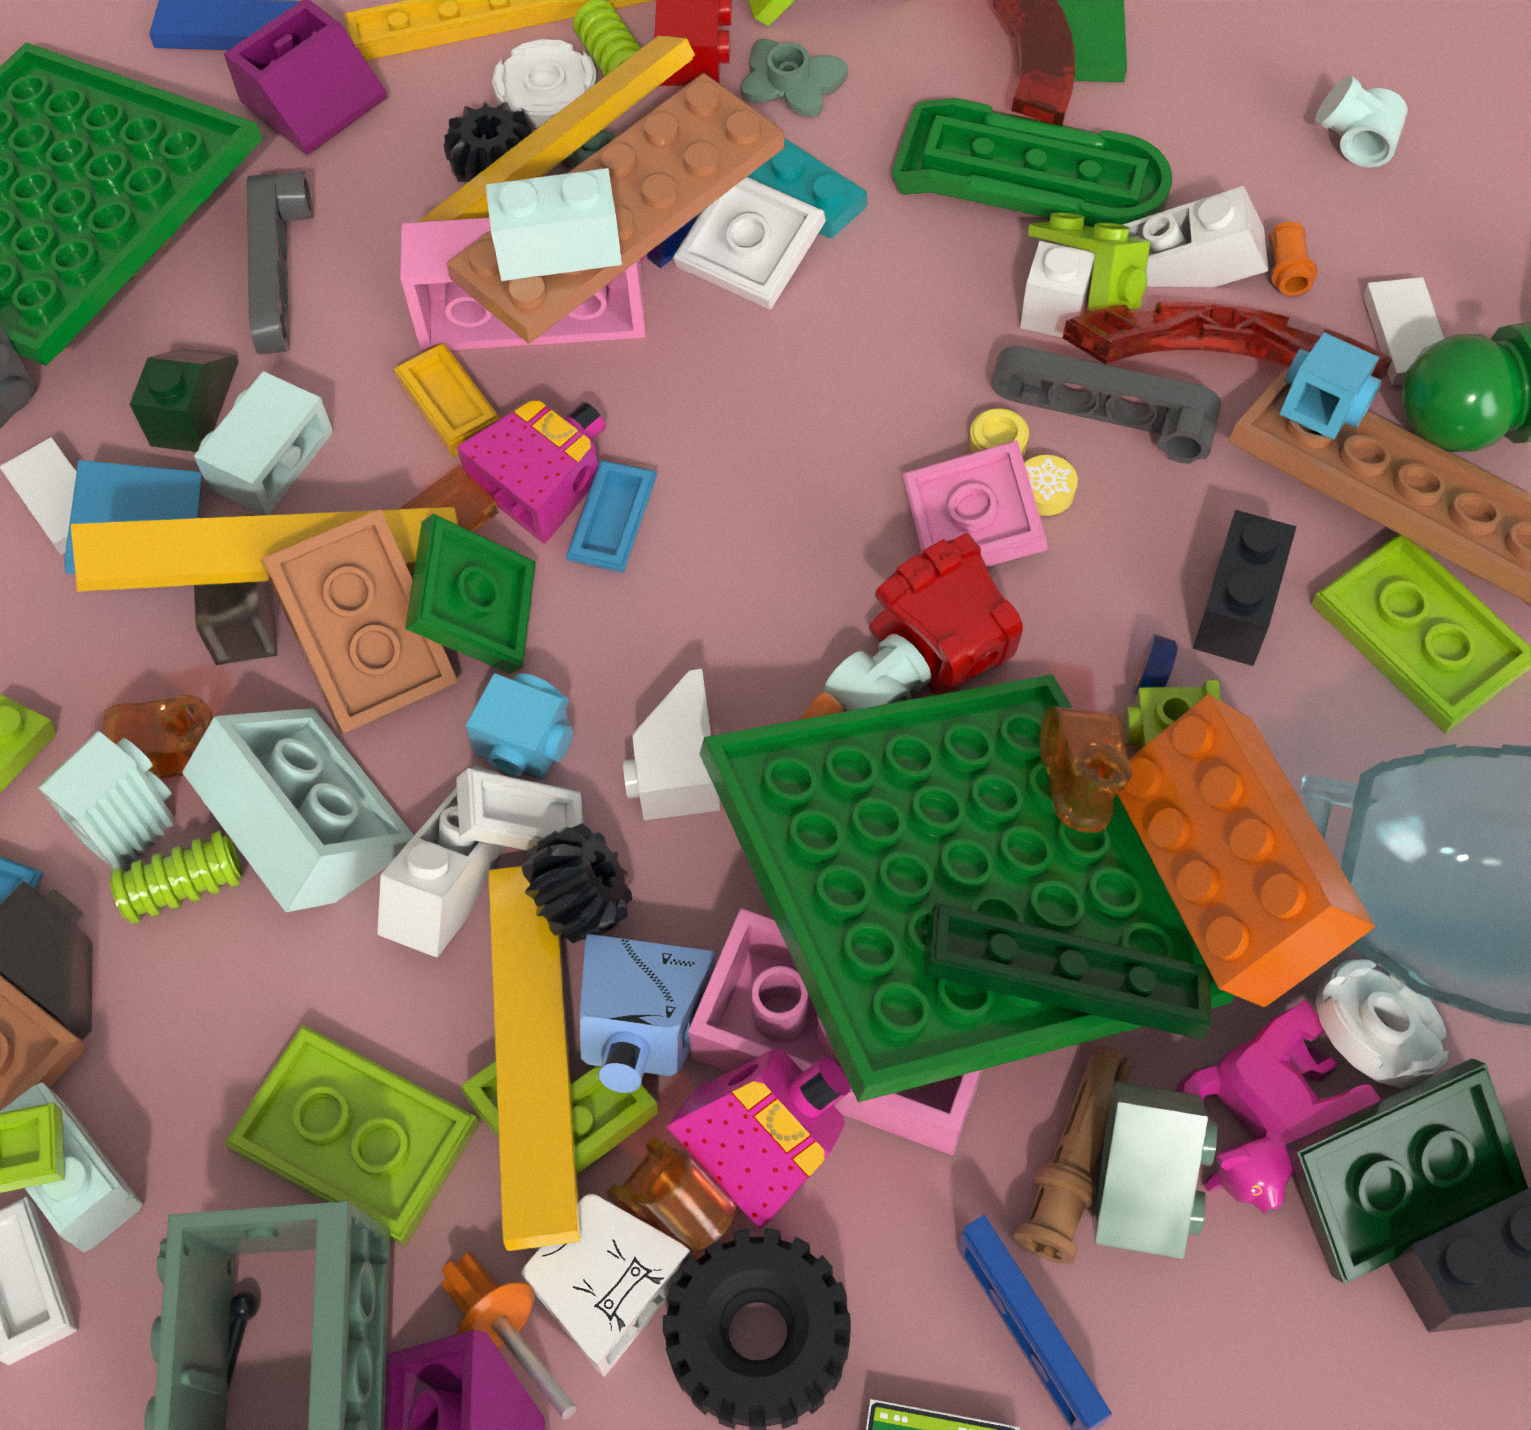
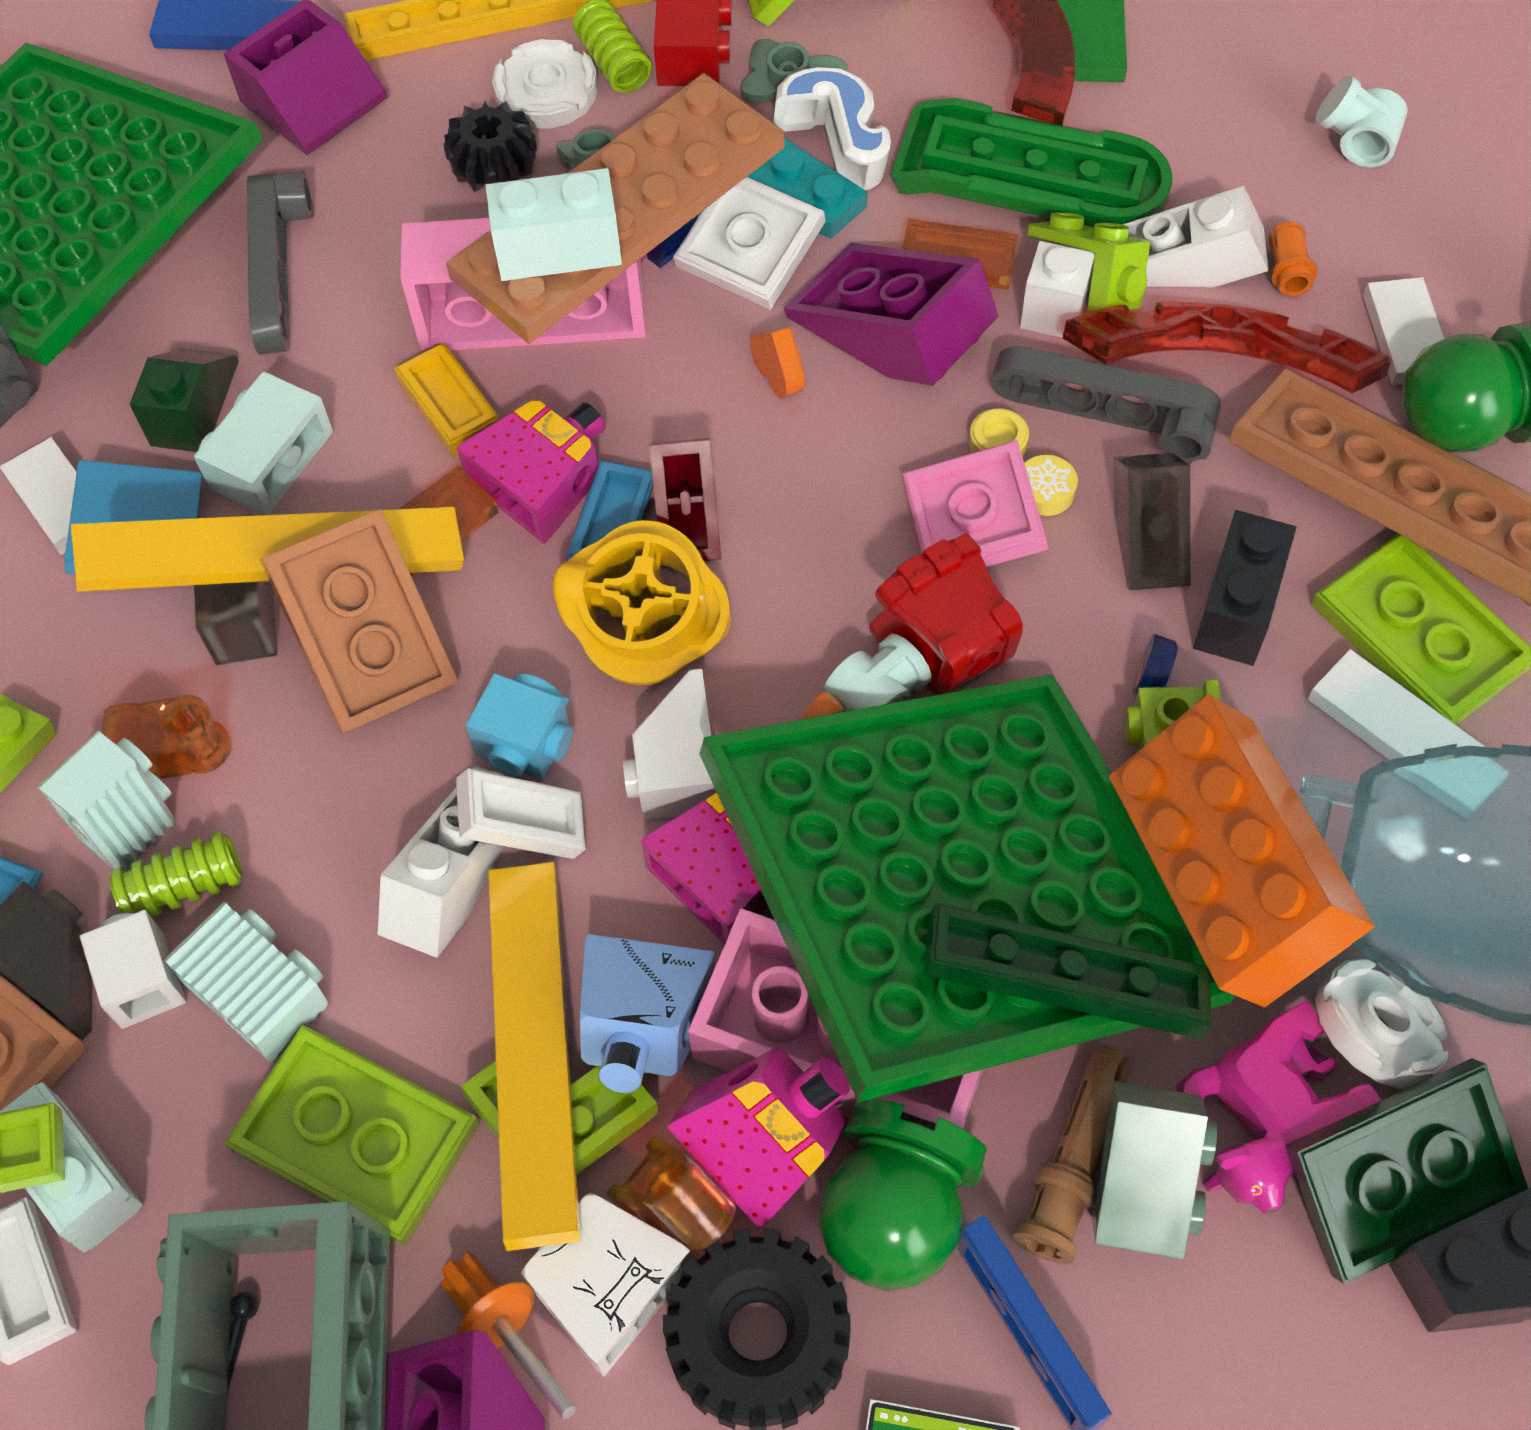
(130, 969): none -> white brick
(248, 980): none -> light aqua brick
(295, 805): light aqua slope -> none
(470, 594): green tile -> none
(571, 126): yellow tile -> none
(577, 883): black gear -> none
(590, 584): none -> yellow piece
(687, 492): none -> dark red slope
(704, 866): none -> dark pink torso
(778, 360): none -> orange tile
(846, 110): none -> white animal
(894, 1202): none -> green tile
(898, 309): none -> magenta slope
(993, 248): none -> clear orange tile
(1084, 765): clear orange piece -> none
(1153, 519): none -> clear smoke slope
(1330, 386): medium azure brick -> none
(1383, 710): none -> white tile

